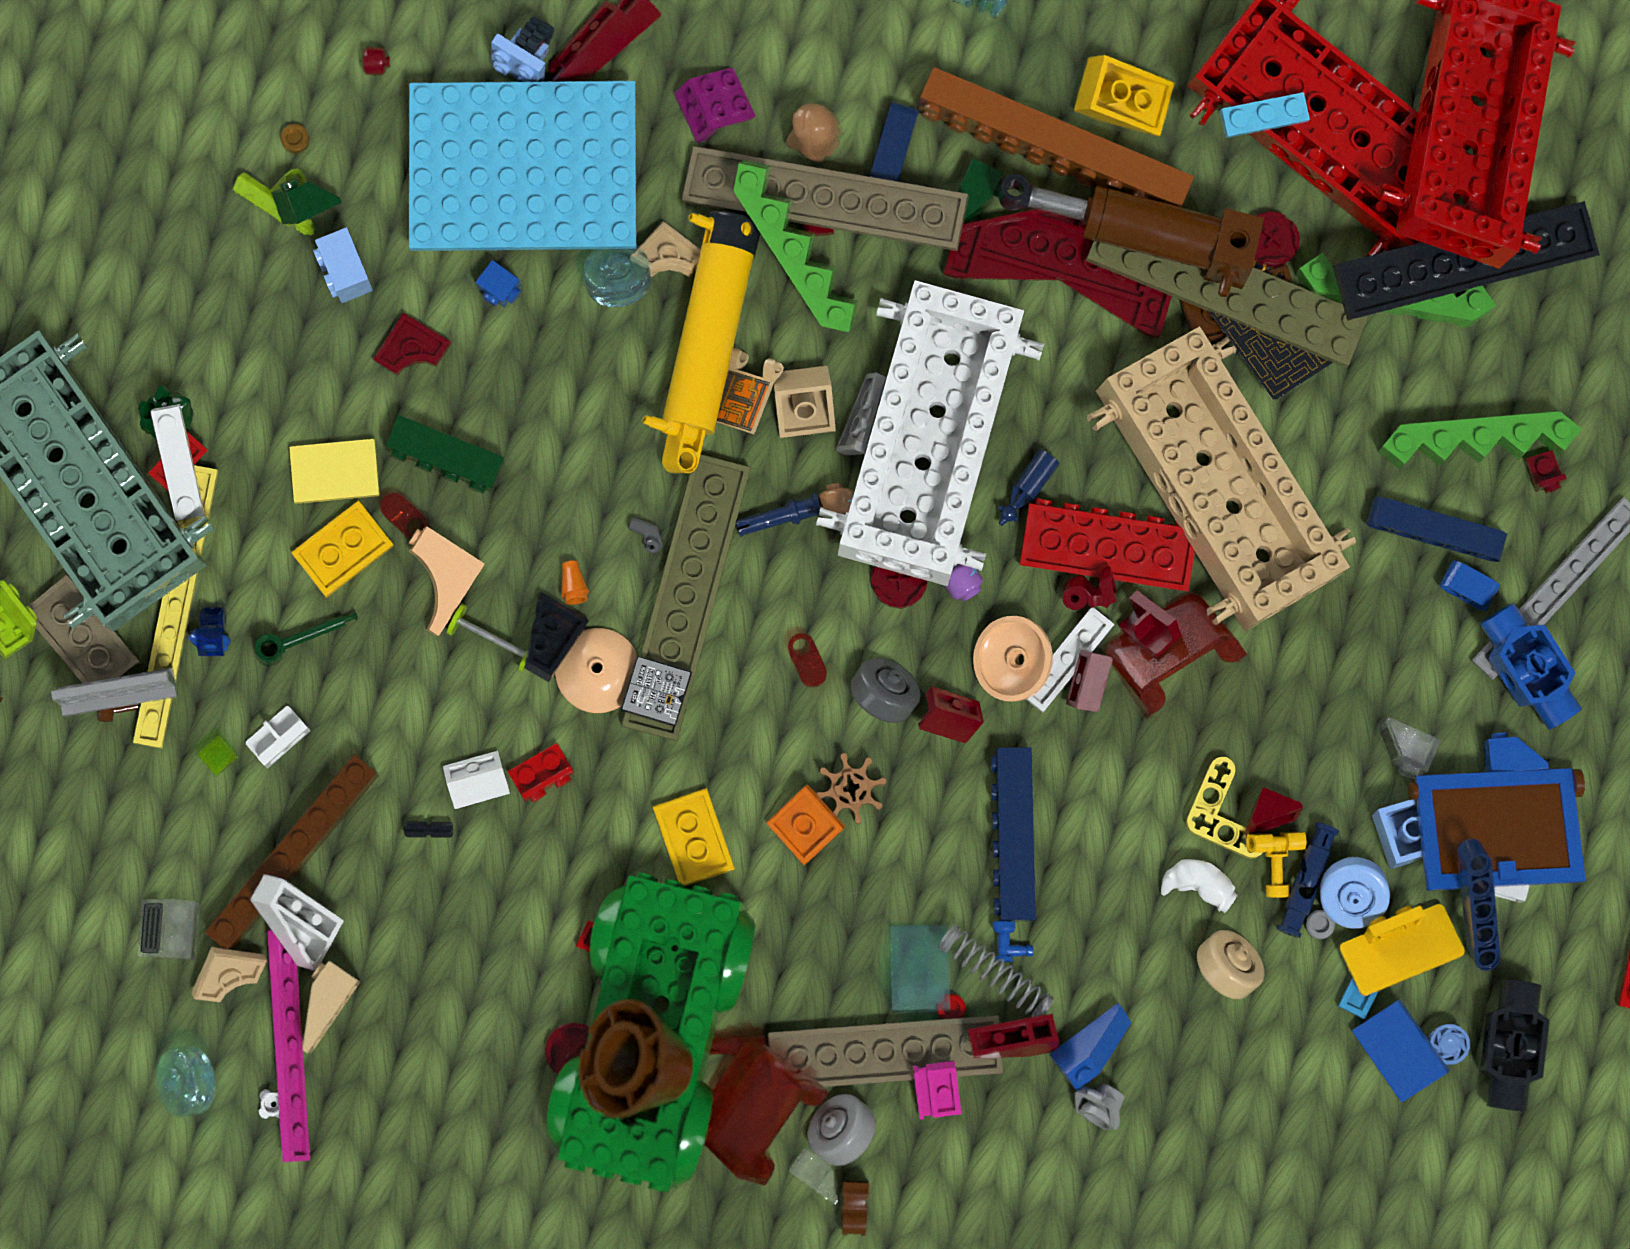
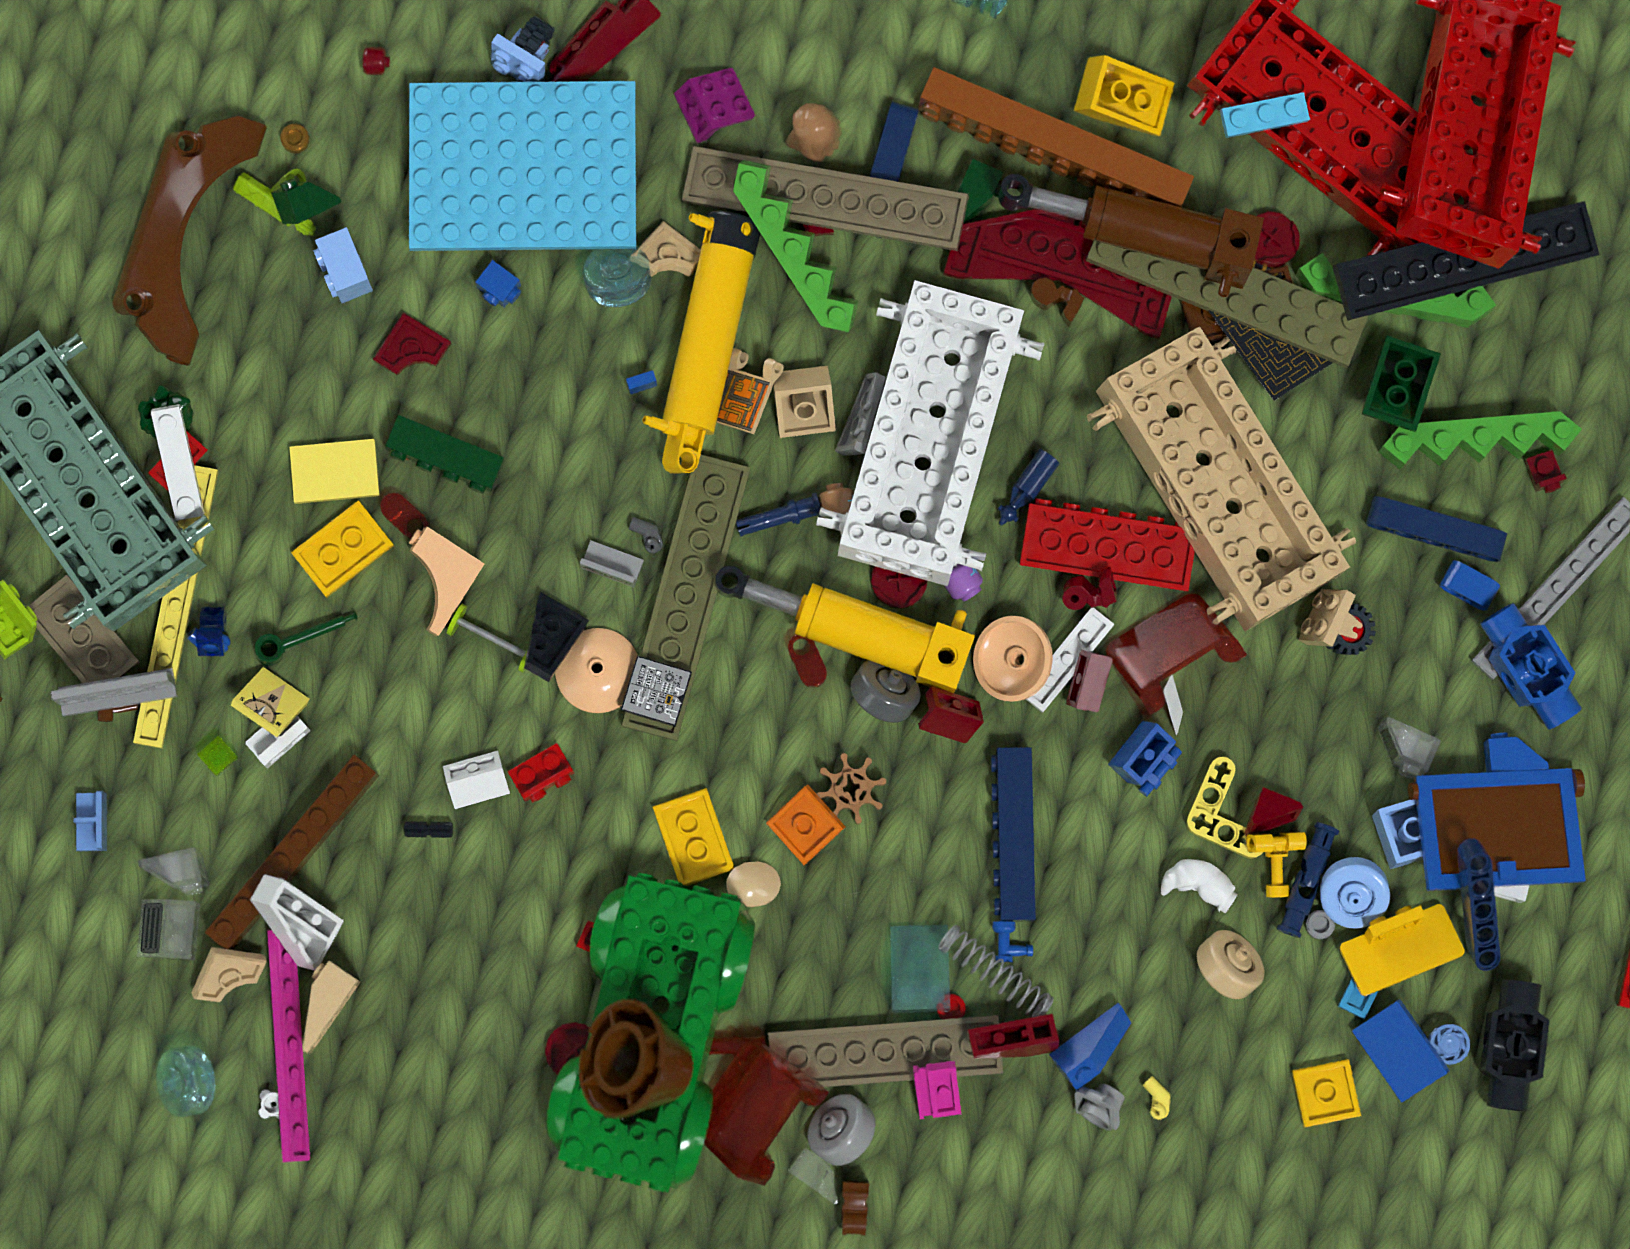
(91, 821): none -> medium blue panel
(153, 261): none -> reddish brown panel
(179, 869): none -> clear slope
(270, 702): none -> light yellow tile
(573, 584): orange cone -> none
(612, 564): none -> light grey panel
(641, 382): none -> blue tile
(754, 883): none -> tan hat
(866, 629): none -> yellow piece
(1046, 296): none -> reddish brown leg
(1146, 757): none -> blue brick
(1150, 625): dark red panel -> none
(1160, 1098): none -> light yellow arm
(1173, 703): none -> white sticker
(1326, 1093): none -> yellow tile
(1337, 623): none -> tan plate
(1400, 383): none -> dark green slope

